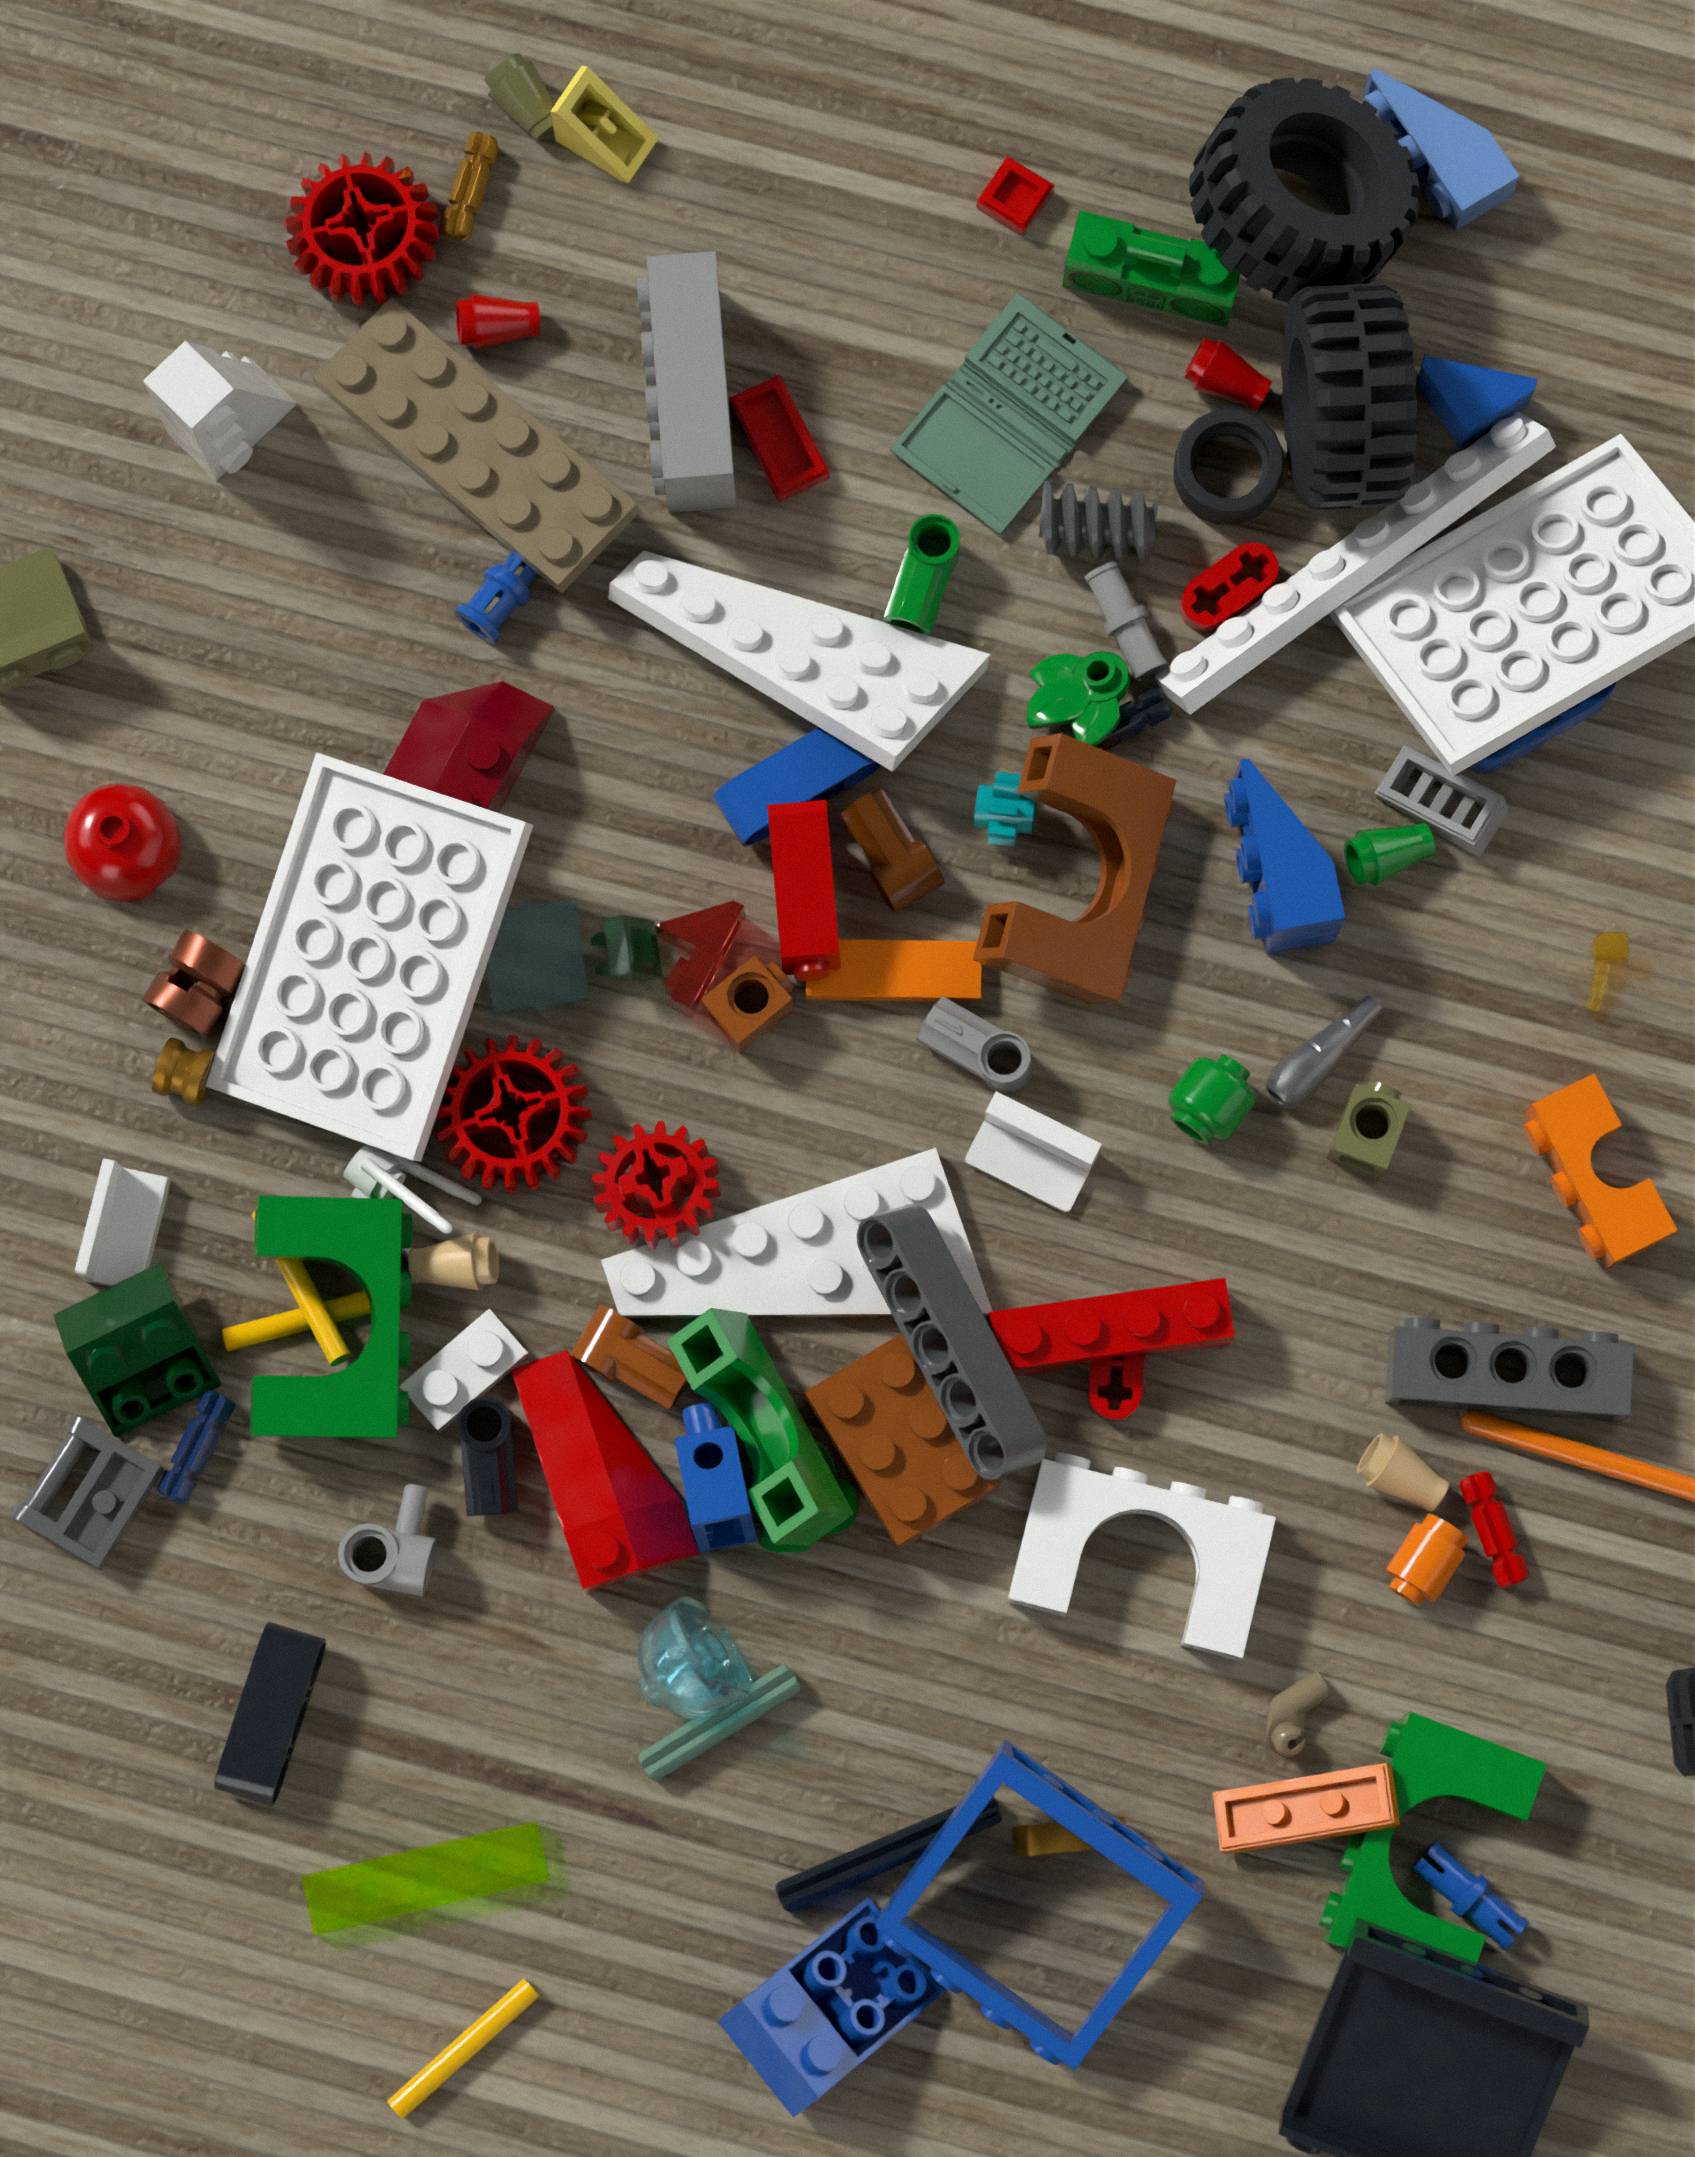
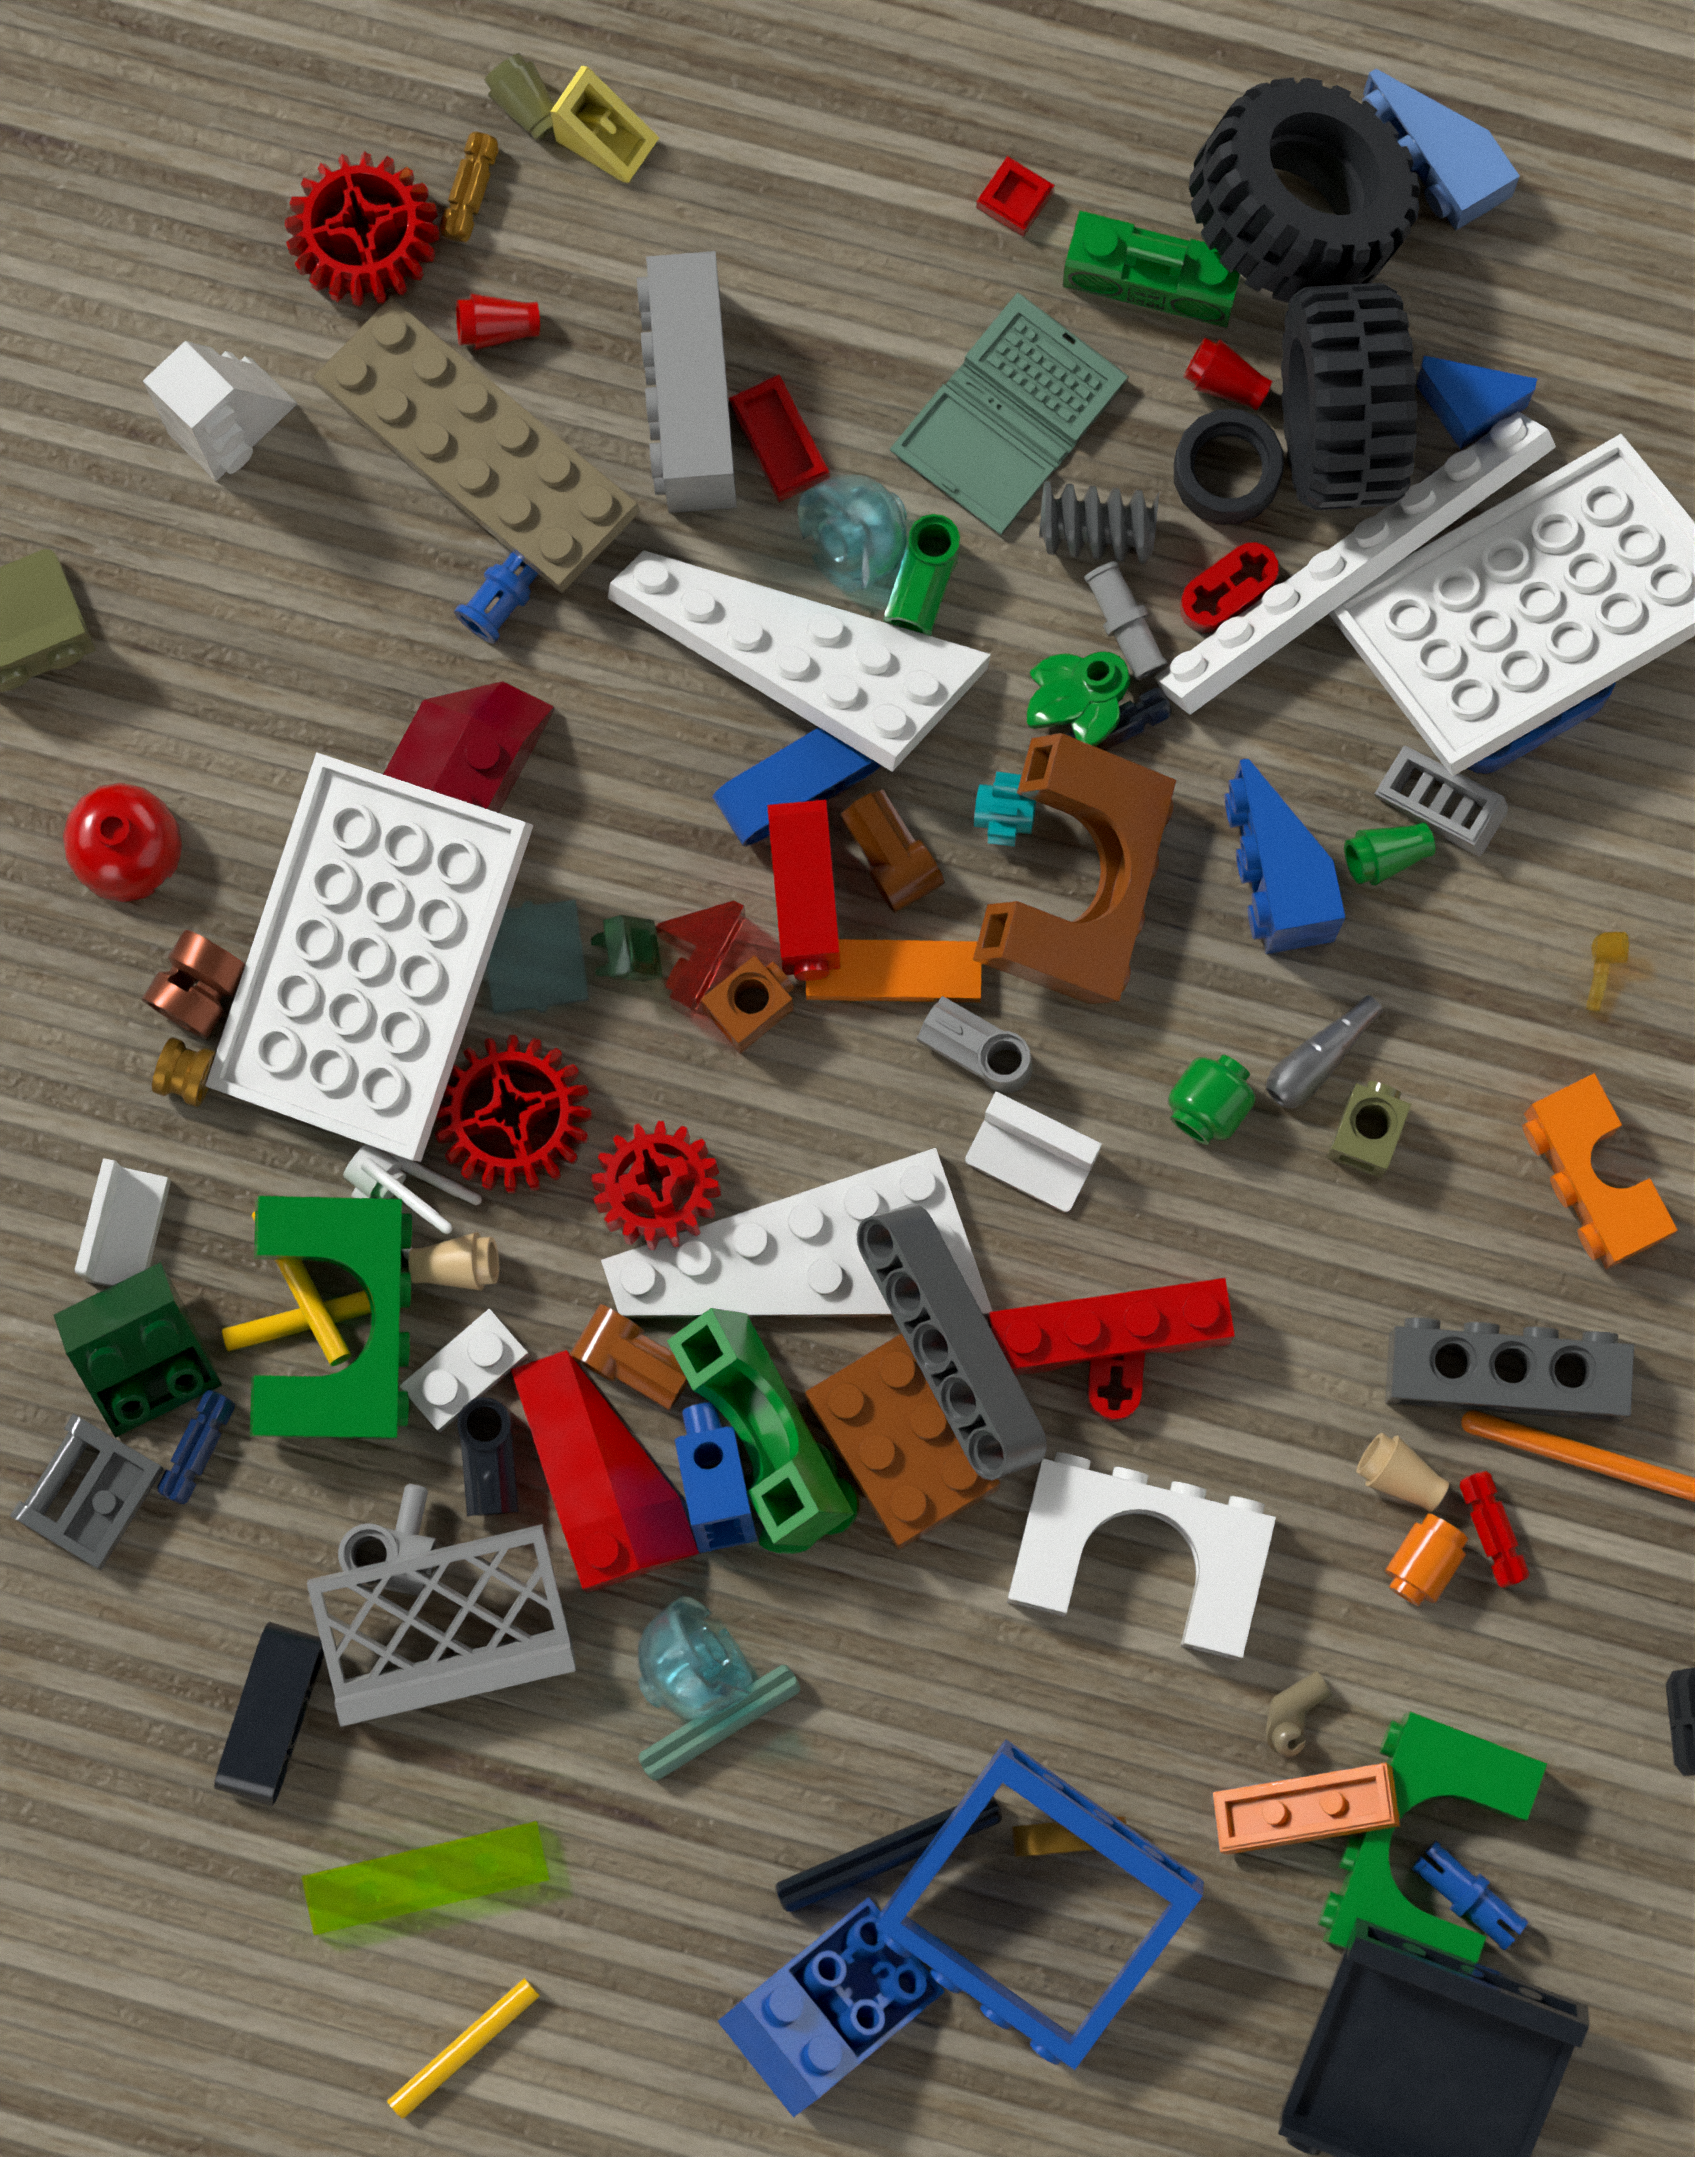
(454, 1674): none -> light grey fence
(856, 529): none -> clear light blue cylinder

